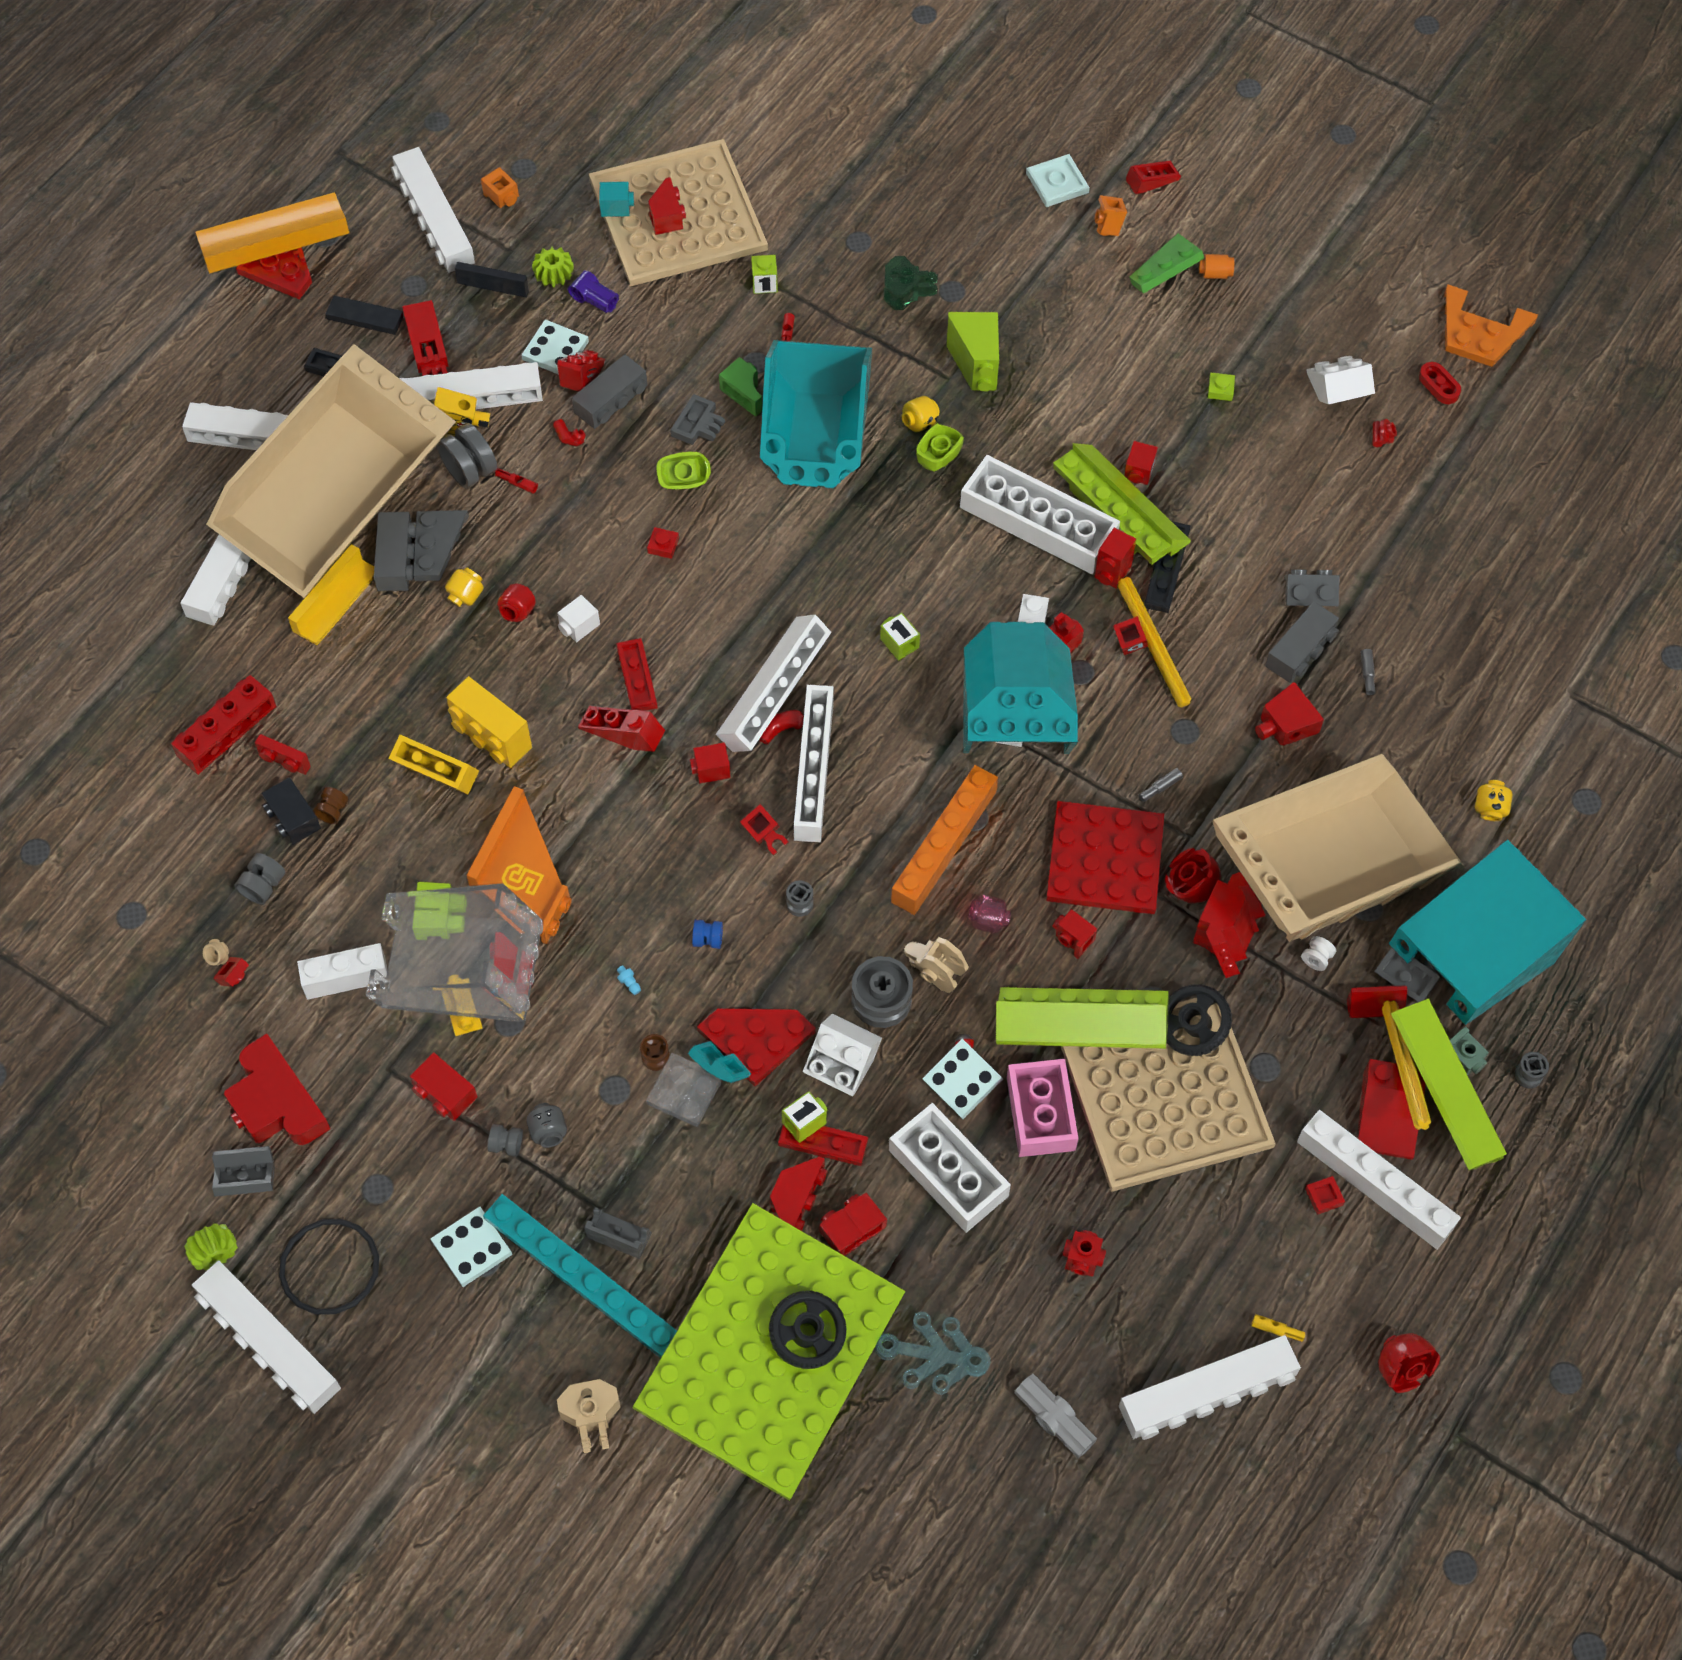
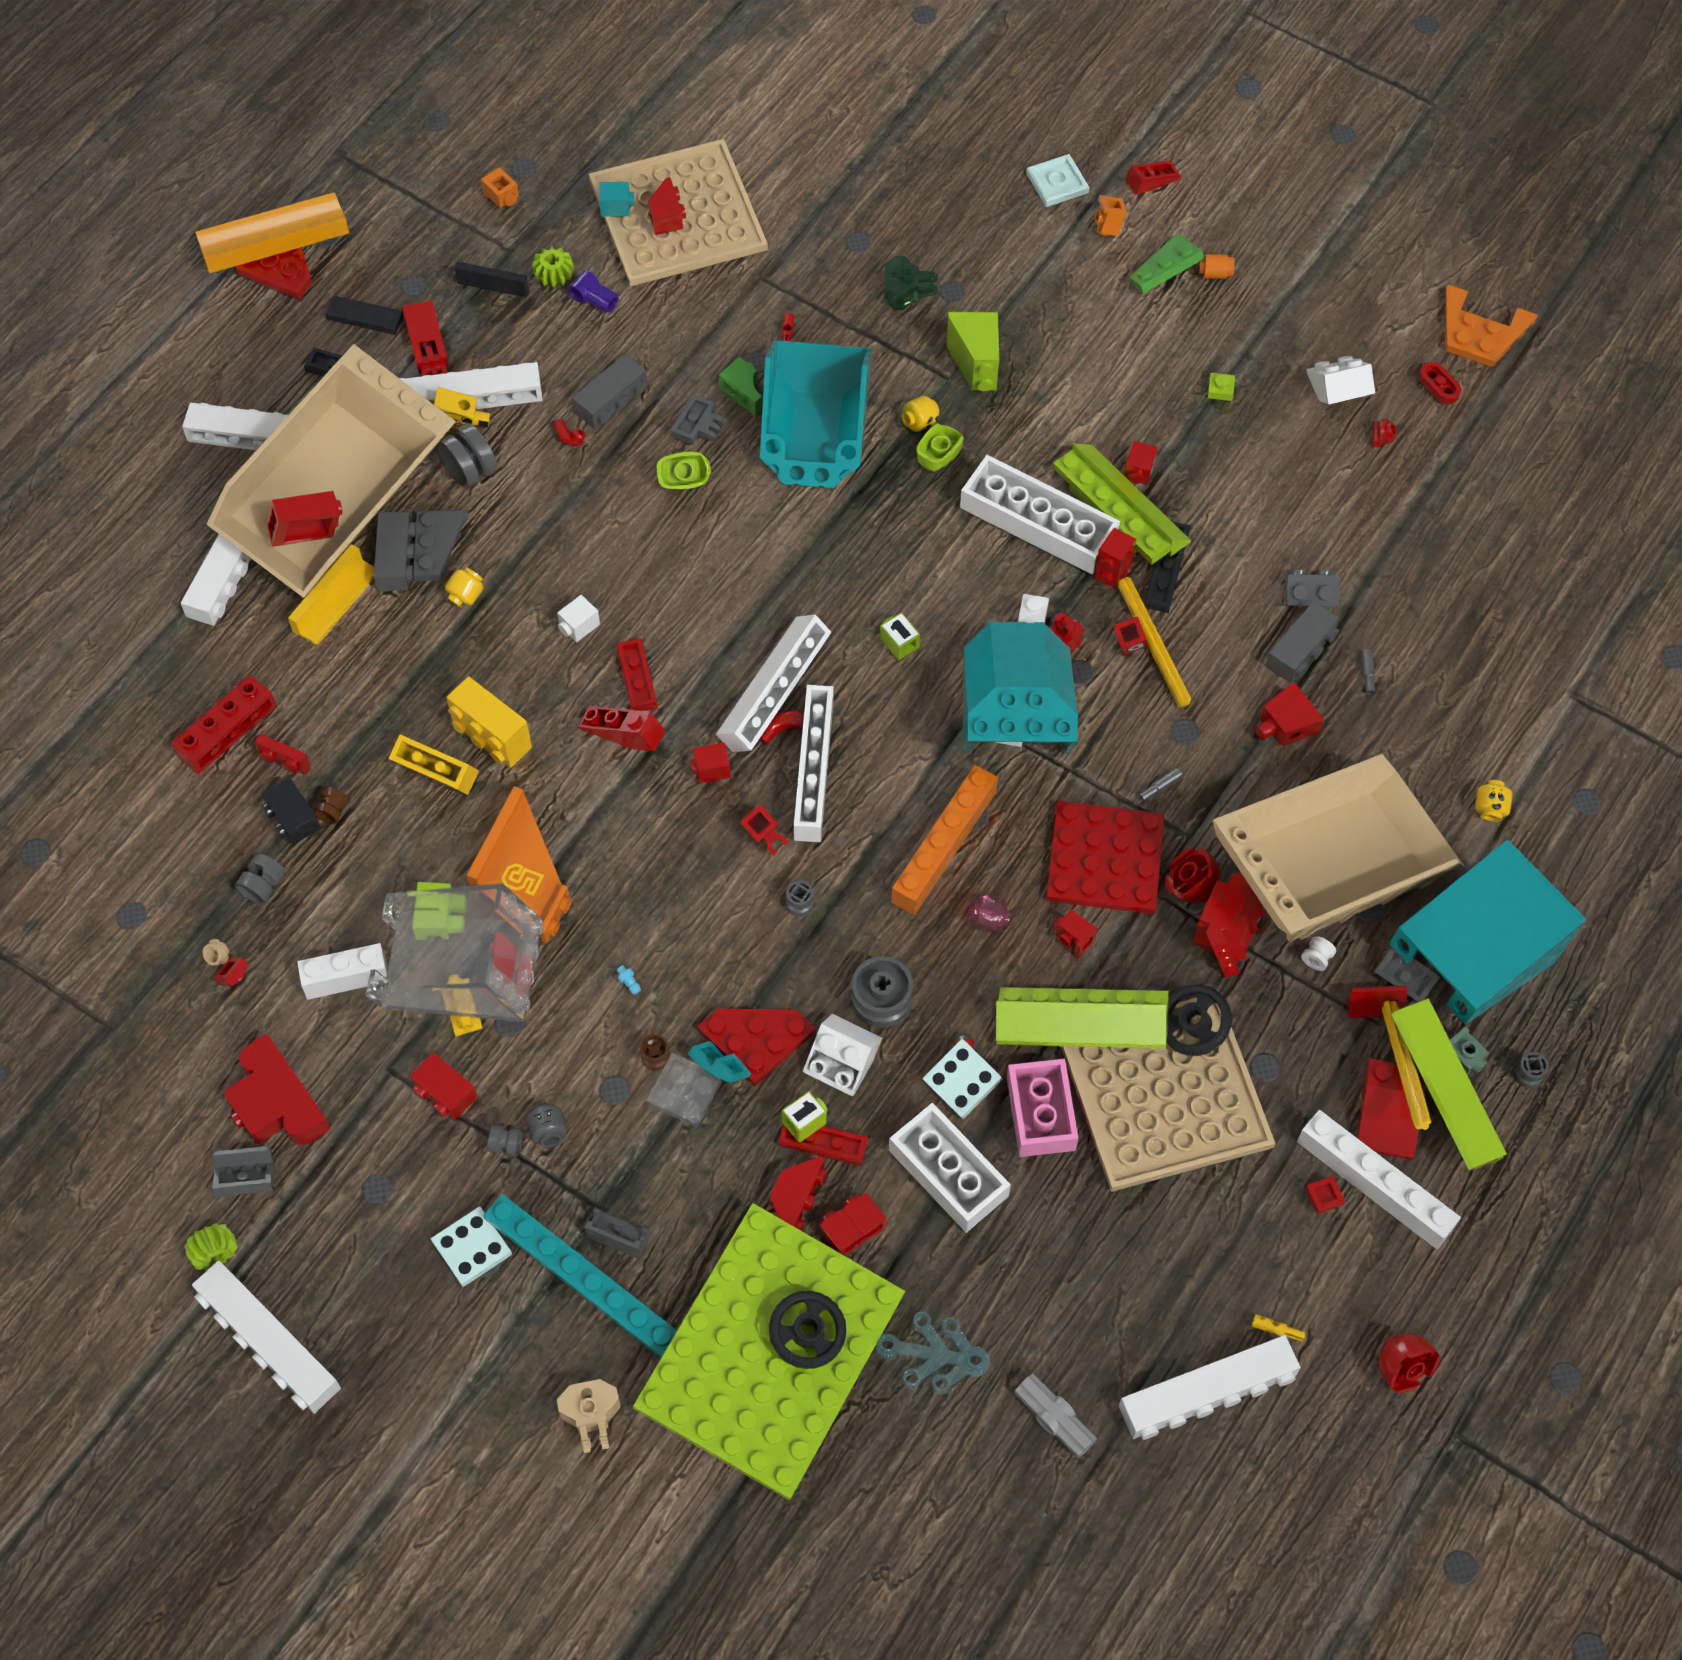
(303, 518): none -> red window
(361, 1296): black piece -> none
(432, 208): white brick -> none
(513, 478): red pin -> none
(516, 602): red head -> none
(553, 343): light aqua tile -> none
(579, 369): red slope -> none
(663, 542): red plate -> none
(707, 934): blue wheel -> none
(764, 274): lime brick -> none
(937, 962): tan hinge -> none
(1084, 1262): red brick -> none

